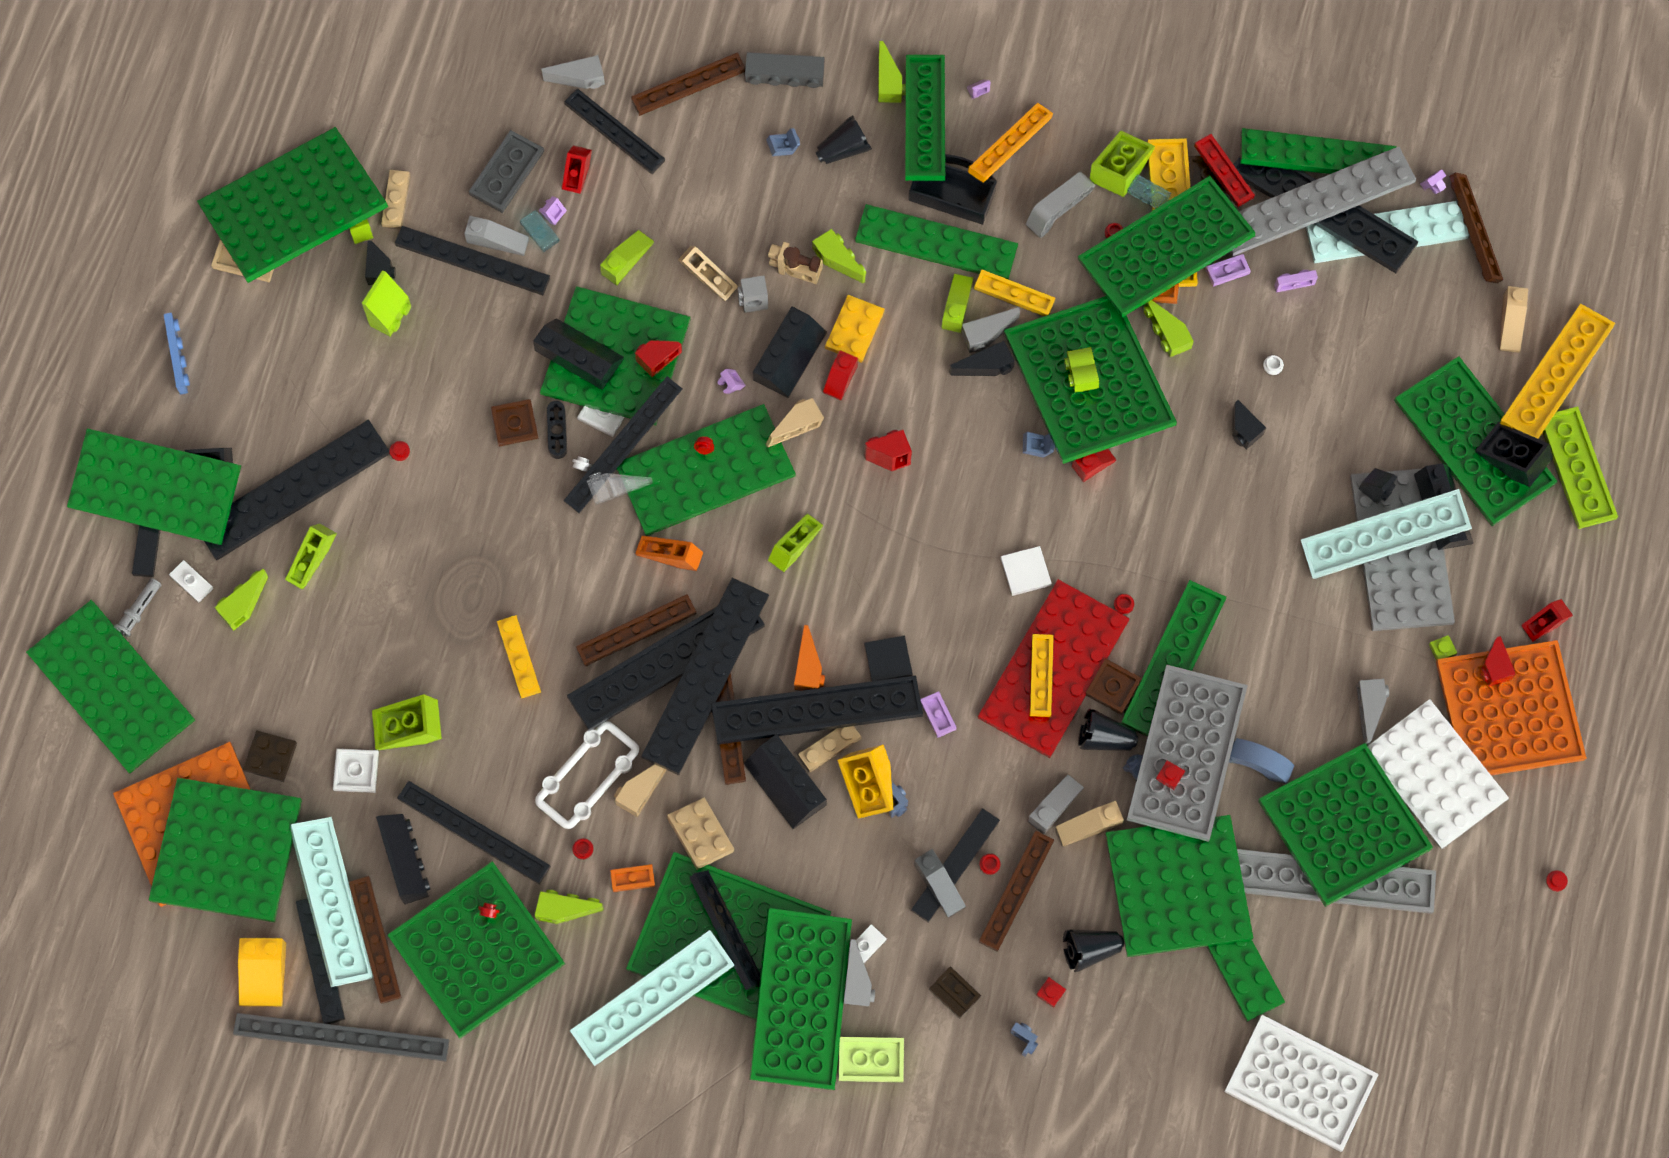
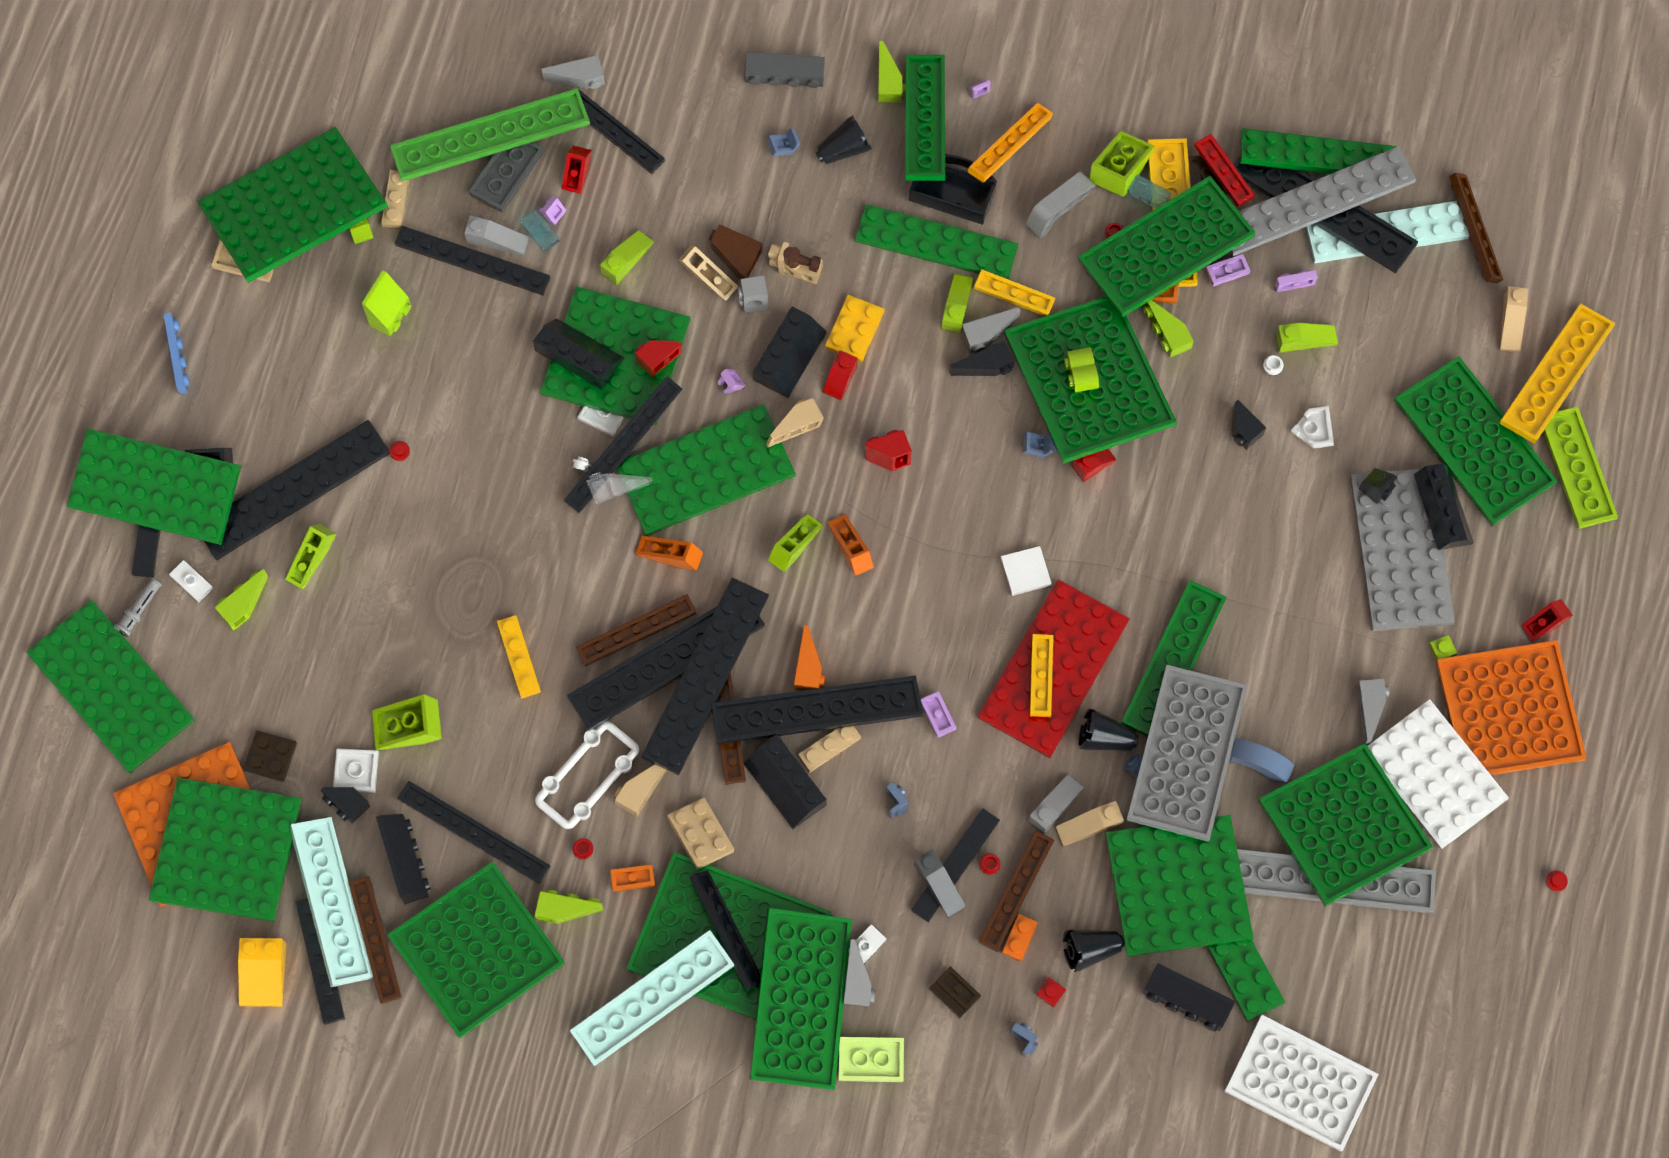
(341, 1037): dark grey plate -> none
(347, 801): none -> black slope
(376, 262): black slope -> none
(488, 910): red plate -> none
(489, 134): none -> bright green plate
(514, 422): reddish brown plate -> none
(550, 424): black beam -> none
(688, 84): reddish brown plate -> none
(704, 445): red plate -> none
(736, 250): none -> reddish brown slope
(836, 256): lime slope -> none
(851, 544): none -> orange slope
(868, 780): yellow slope -> none
(888, 658): black tile -> none
(1019, 937): none -> orange plate
(1113, 686): reddish brown plate -> none
(1124, 604): red plate -> none
(1170, 775): red plate -> none
(1188, 997): none -> black slope
(1305, 336): none -> lime slope
(1315, 428): none -> white plate
(1386, 534): light aqua plate -> none
(1434, 182): lavender tile -> none
(1497, 664): red slope -> none
(1515, 453): black slope -> none

